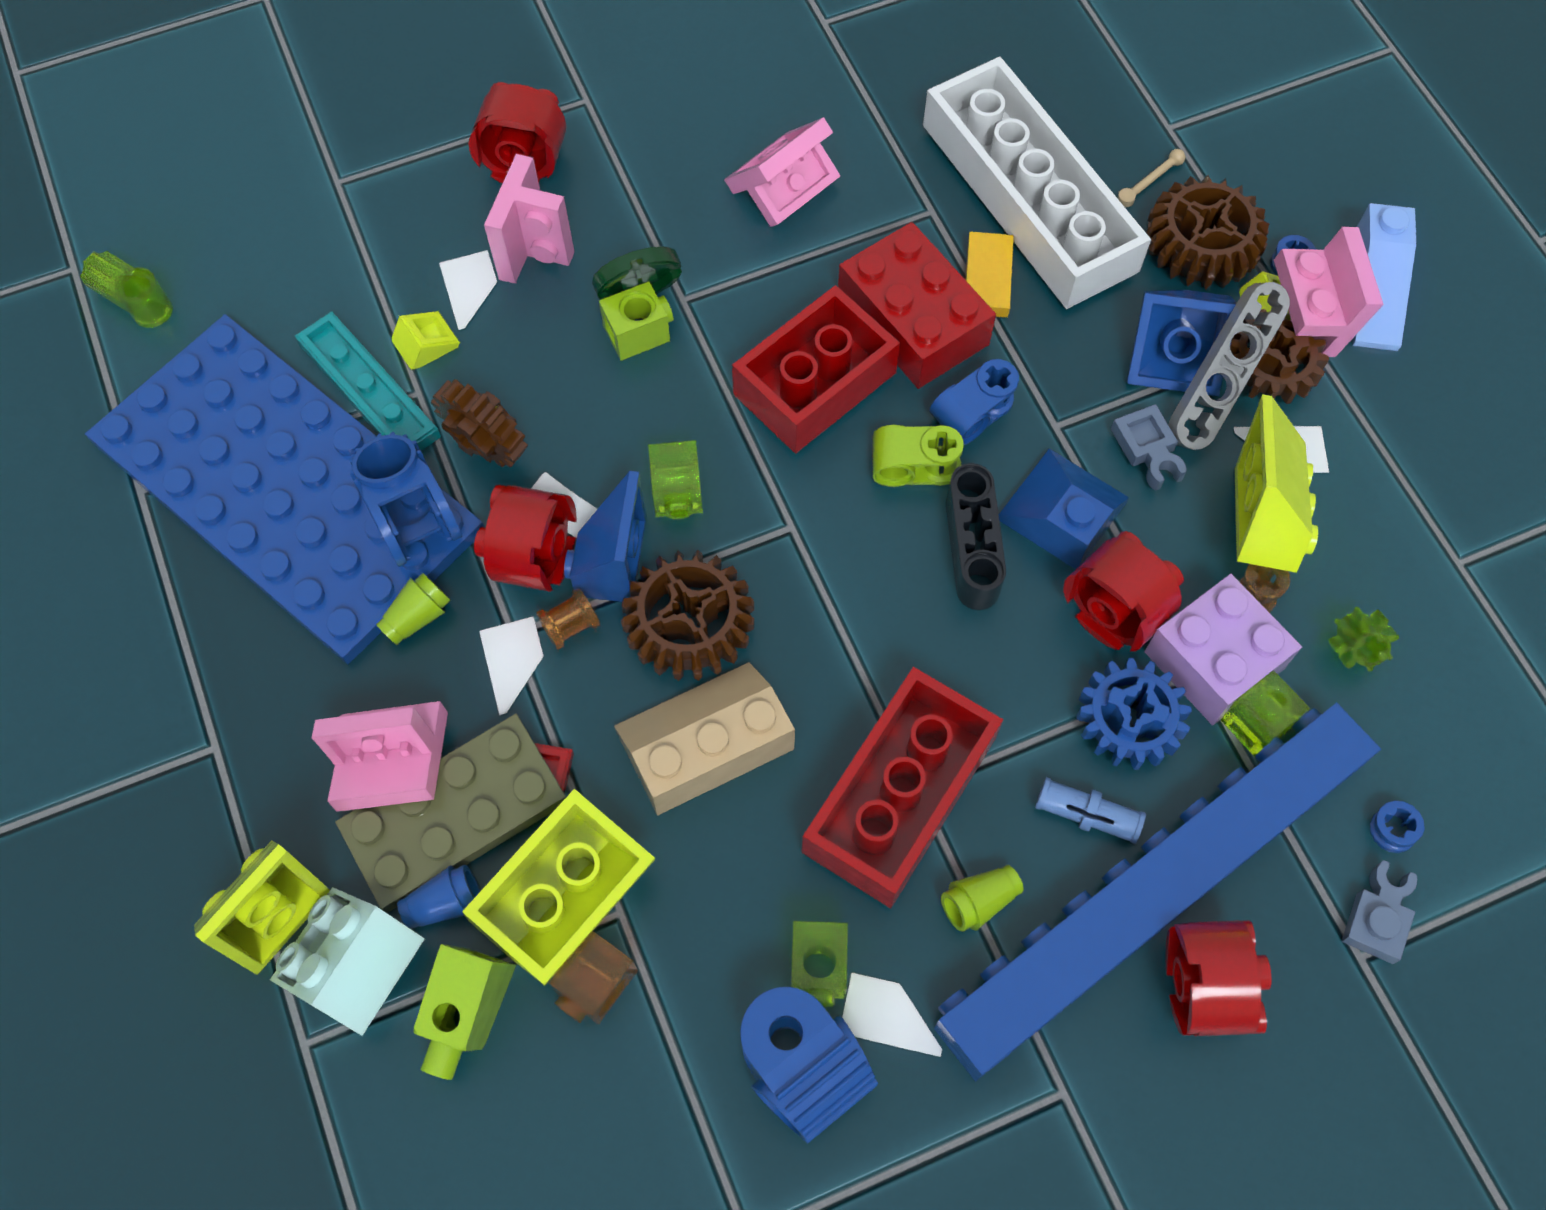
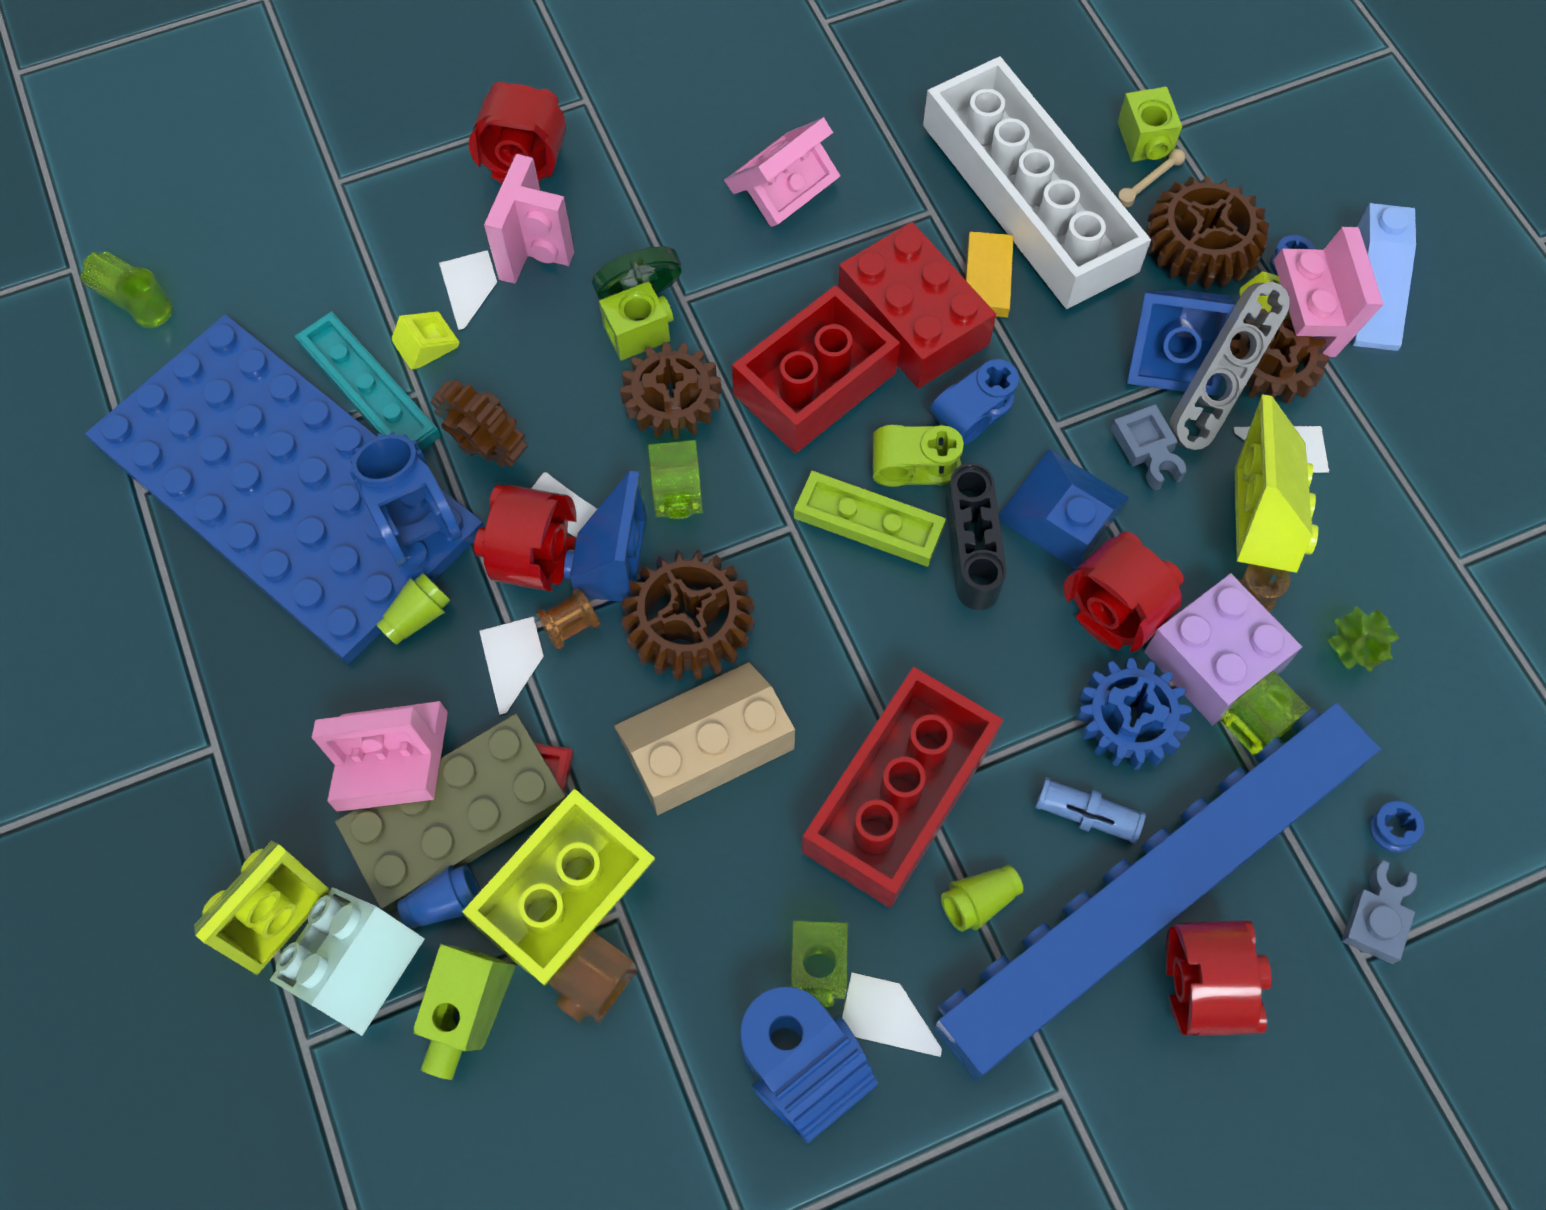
(694, 389): none -> reddish brown gear
(869, 518): none -> lime plate
(1149, 124): none -> lime brick

